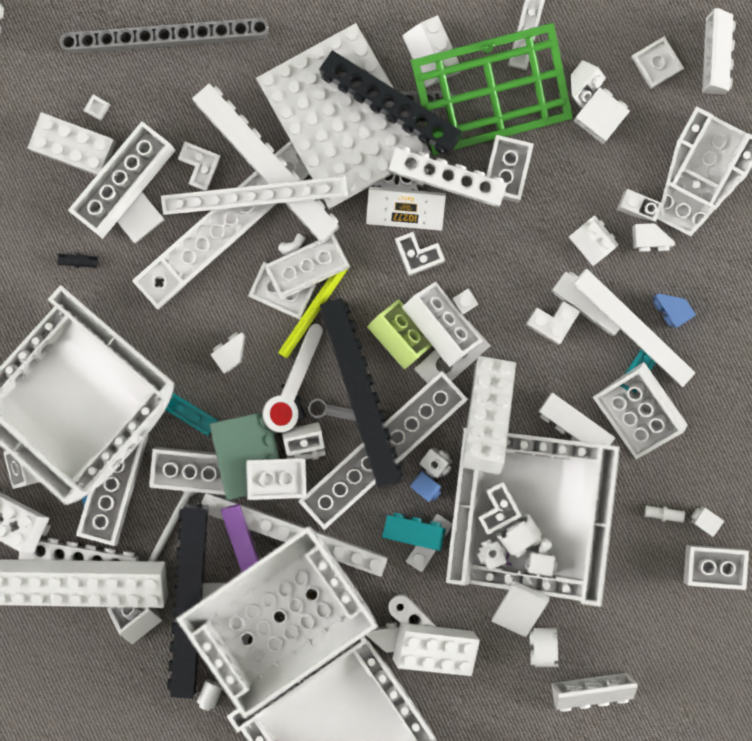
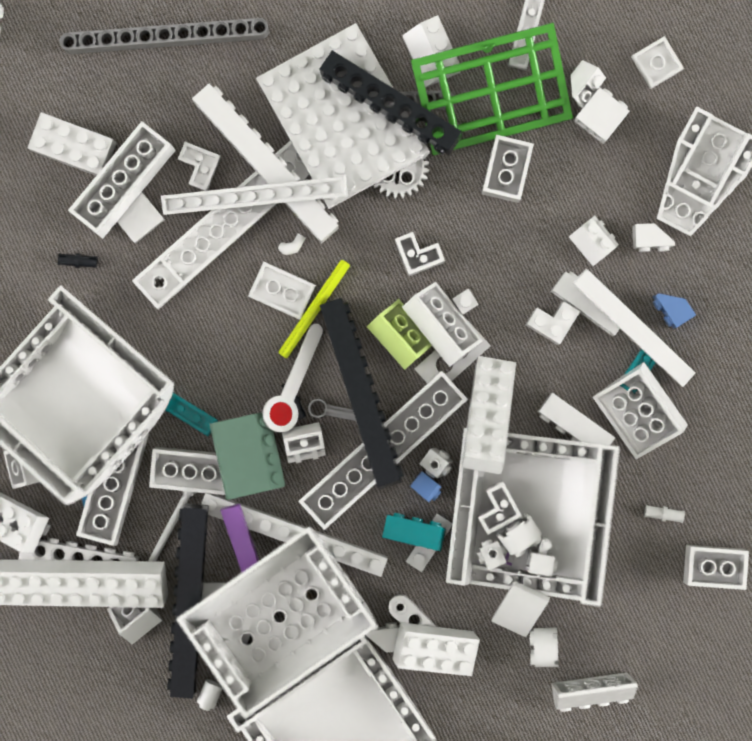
(96, 107): white tile -> none
(230, 354): white slope -> none
(276, 479): white plate -> none
(306, 267): white tile -> none
(405, 208): white tile -> none
(496, 184): white brick -> none
(639, 206): white slope -> none
(706, 521): white brick -> none
(718, 52): white slope -> none

